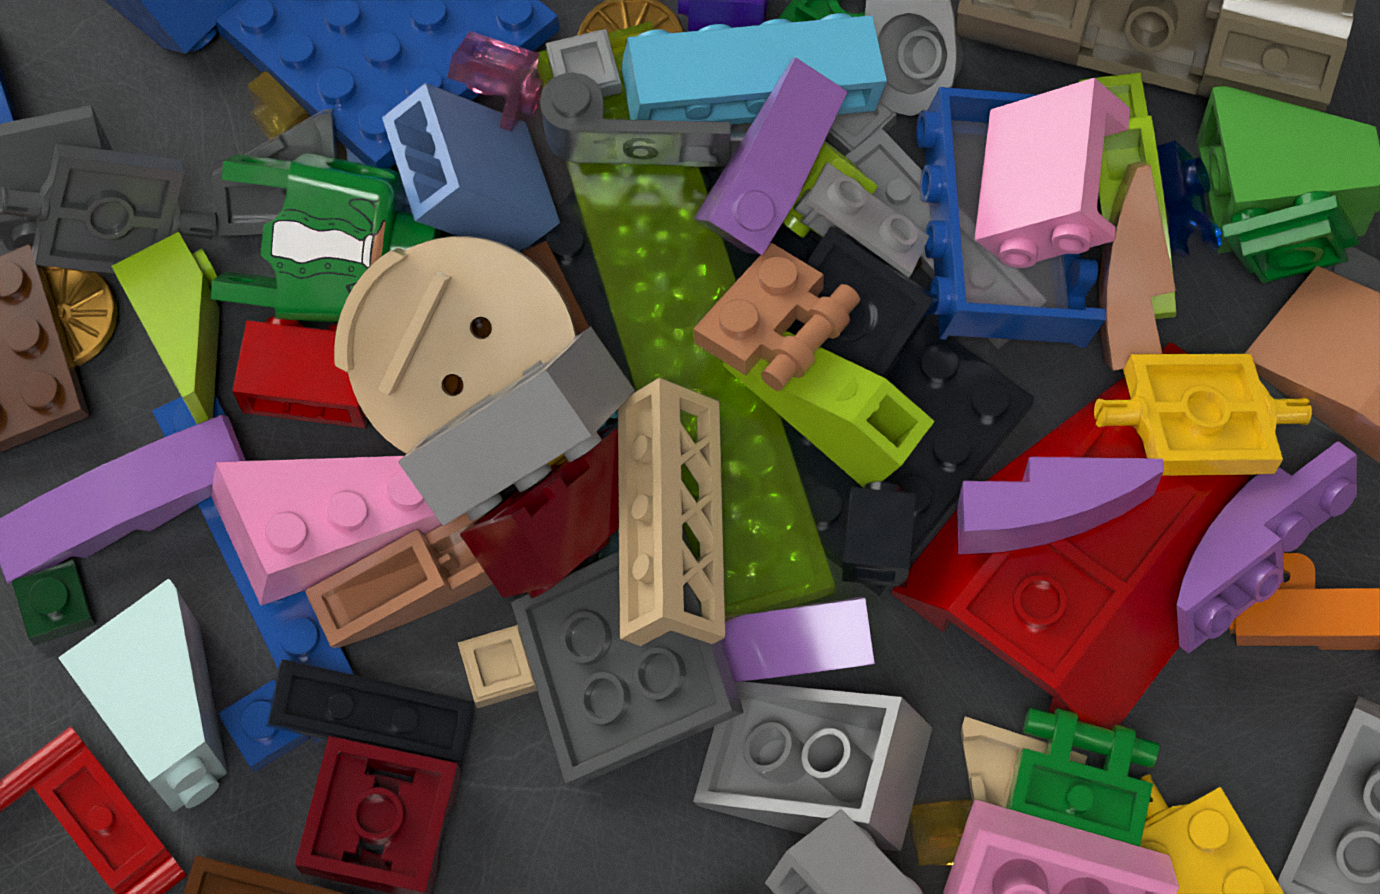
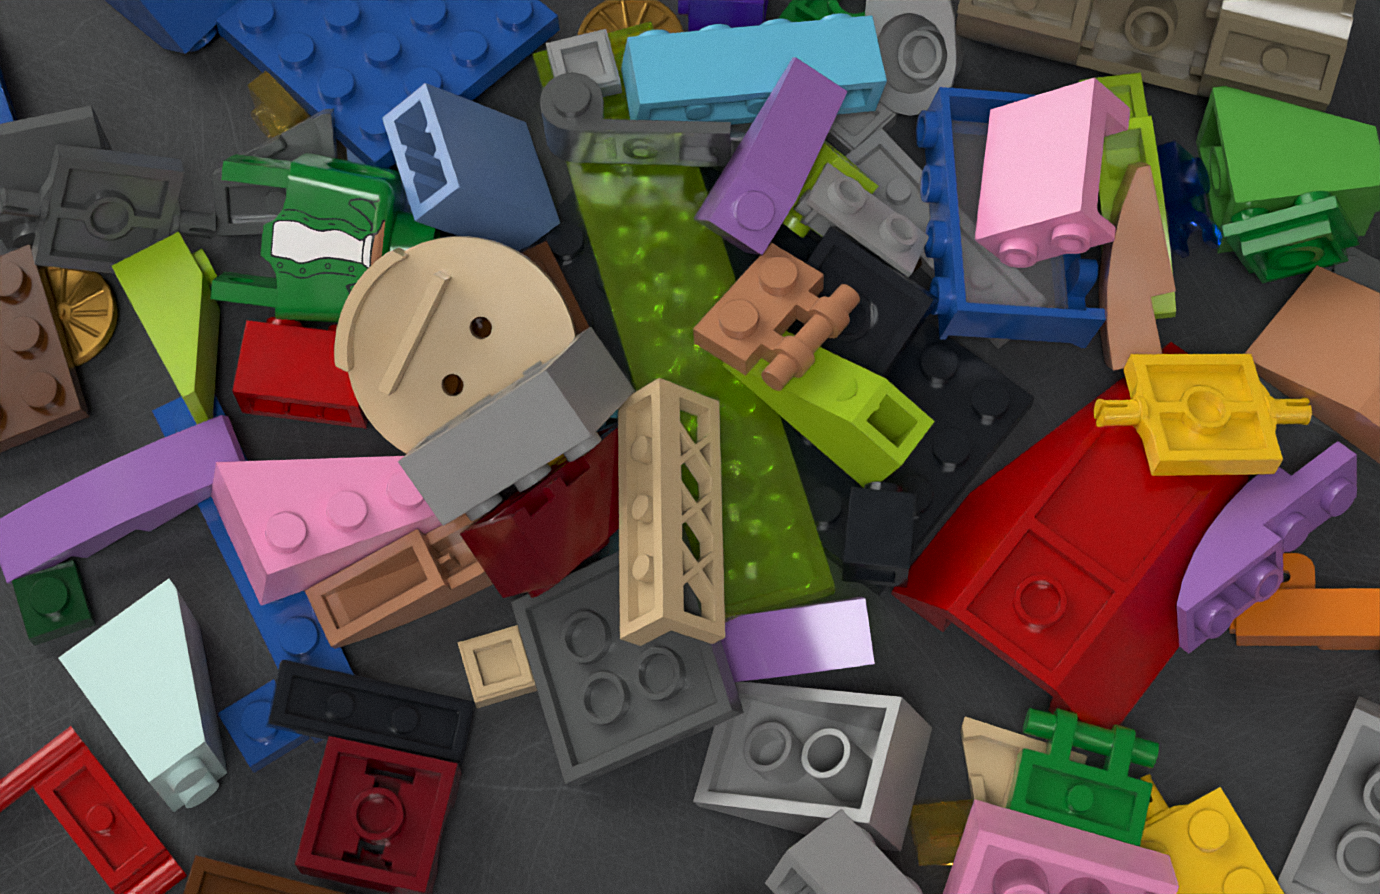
(499, 69): clear pink bracket -> none
(1052, 501): medium lavender slope -> none

